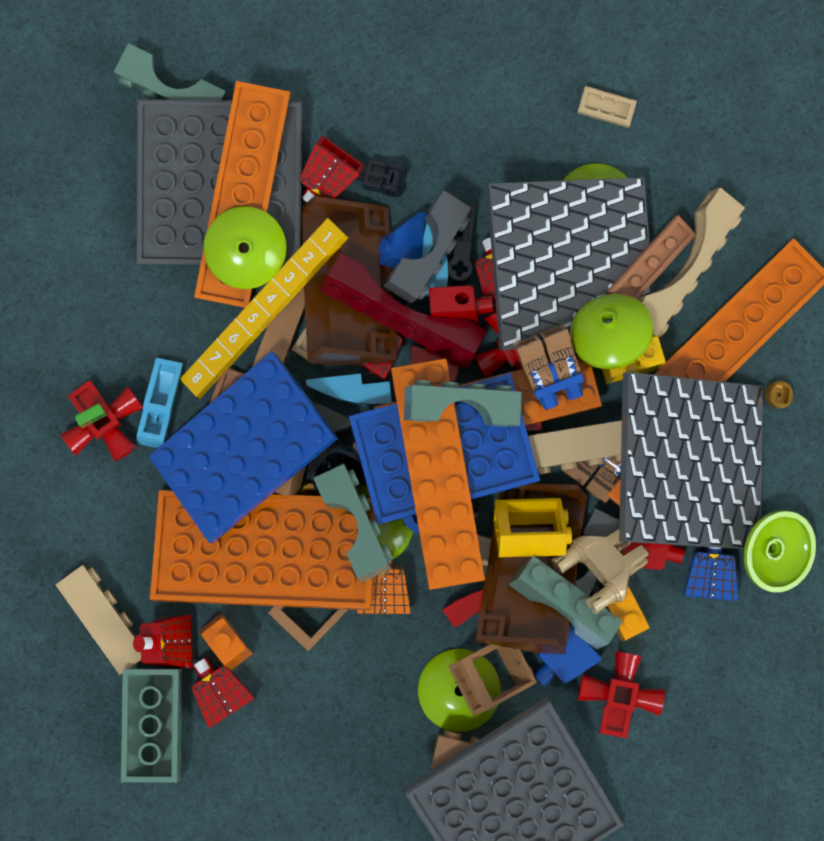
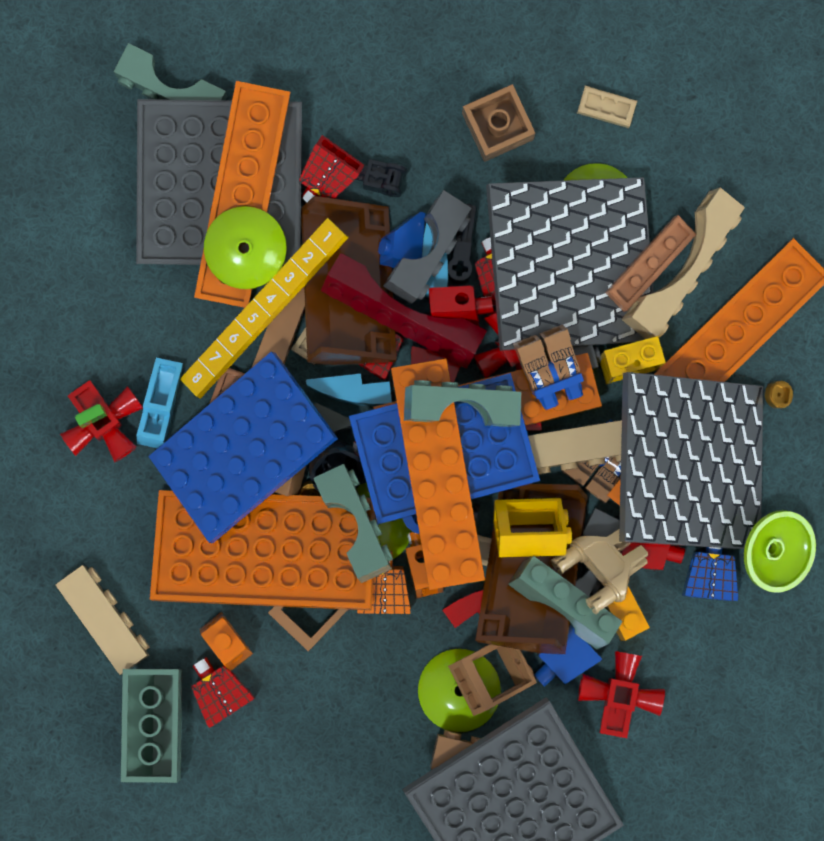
(166, 642): red torso -> none
(418, 569): none -> orange torso
(498, 123): none -> medium nougat brick
(615, 342): lime dish -> none

